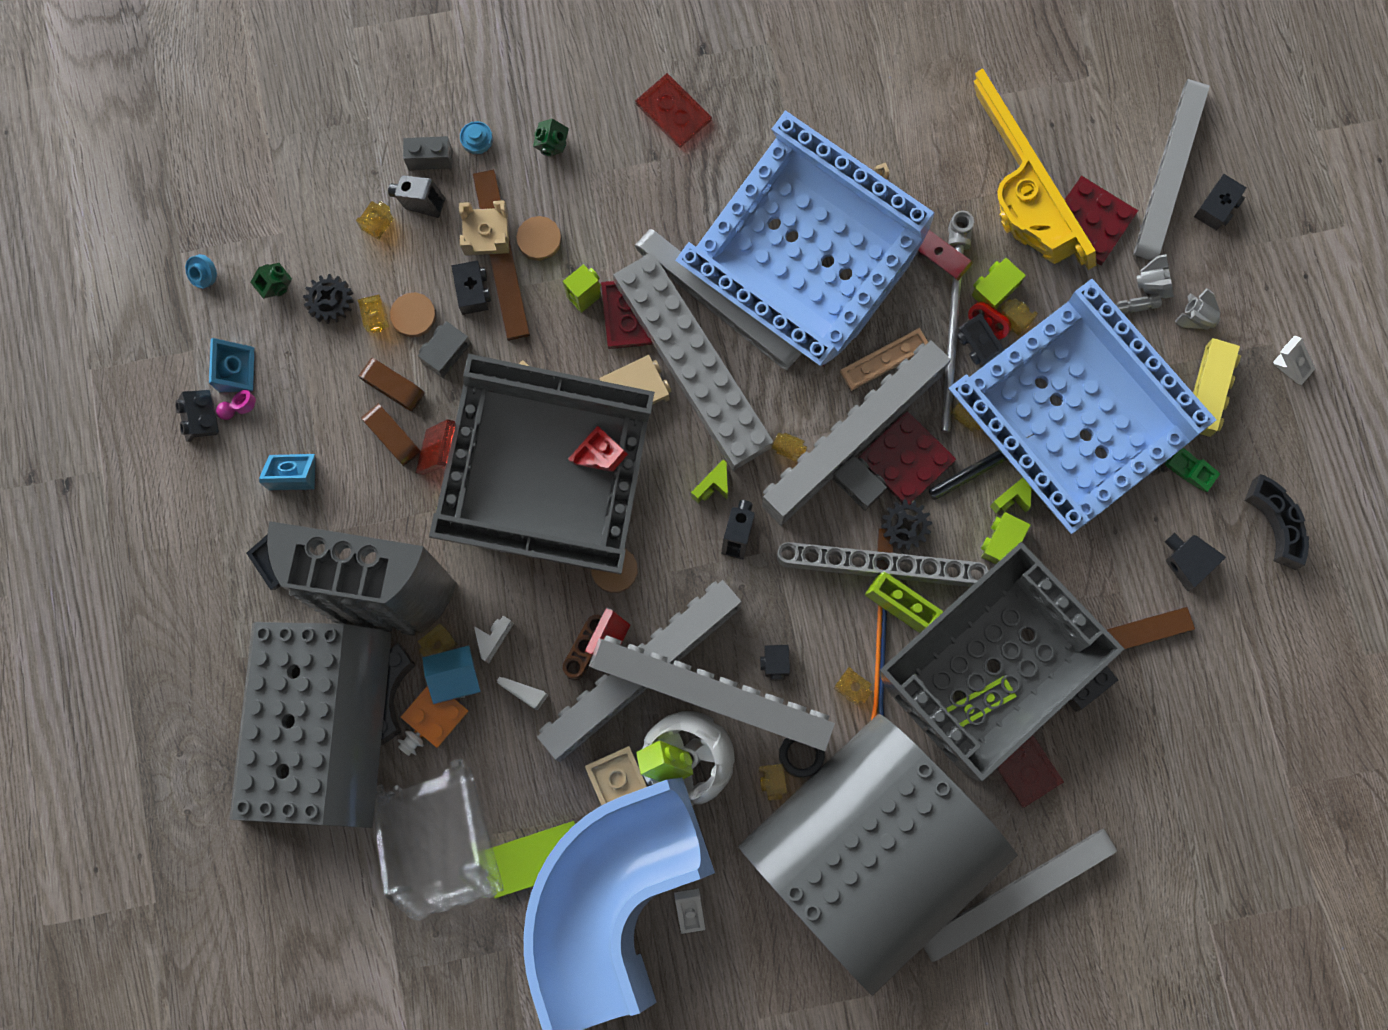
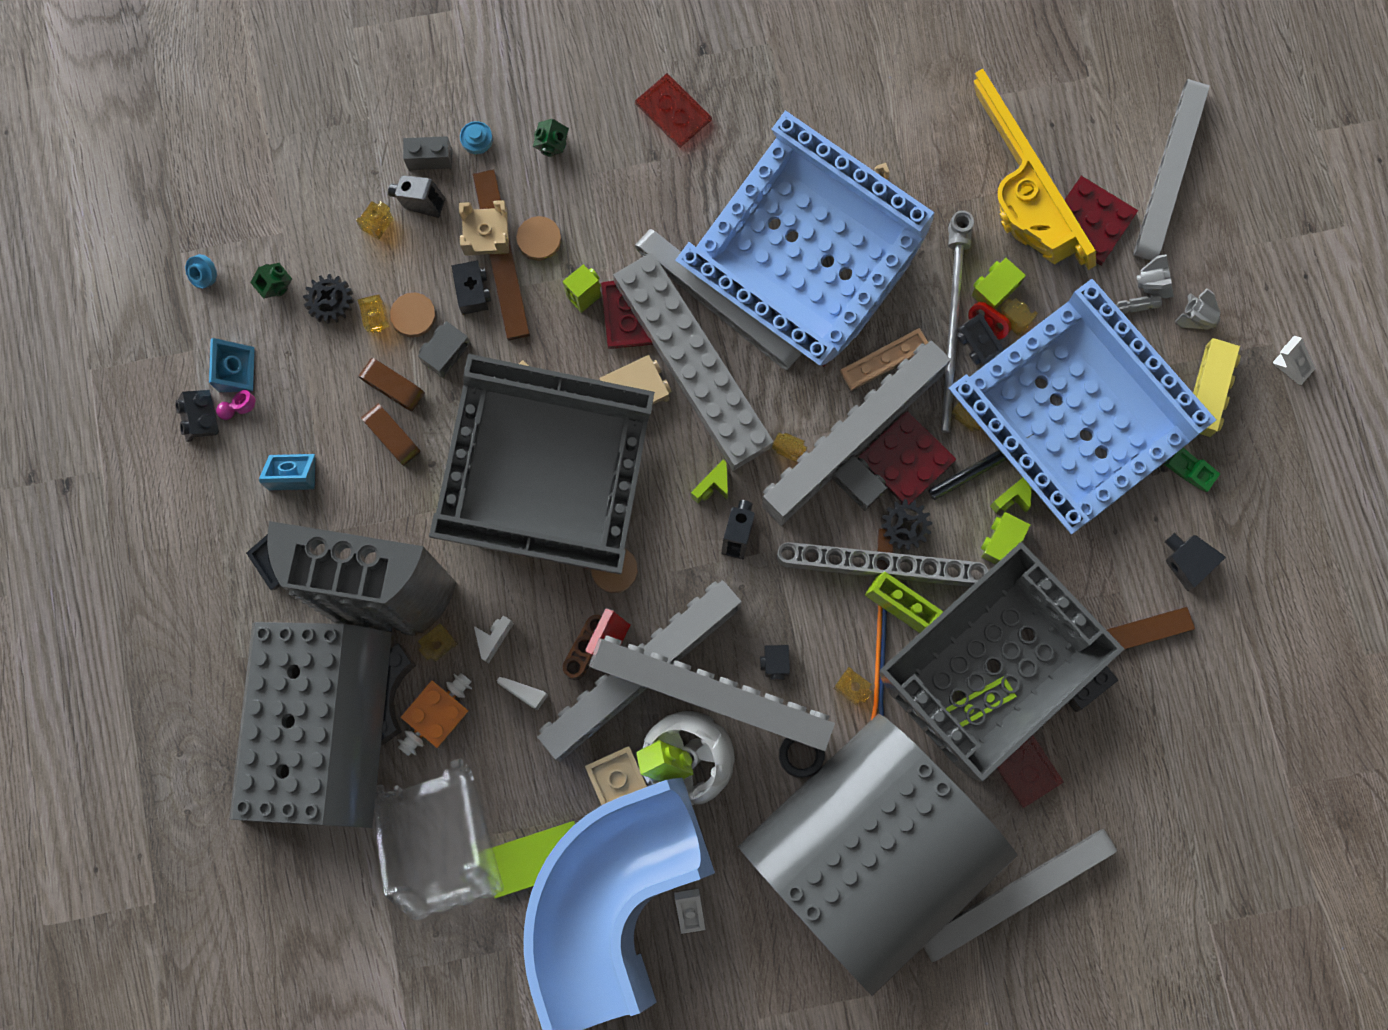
(435, 447): clear red tile -> none
(450, 674): dark azure slope -> none
(598, 452): red wing -> none
(773, 781): clear yellow brick -> none
(950, 260): dark red tile -> none
(1227, 192): black brick -> none
(1284, 518): black brick -> none

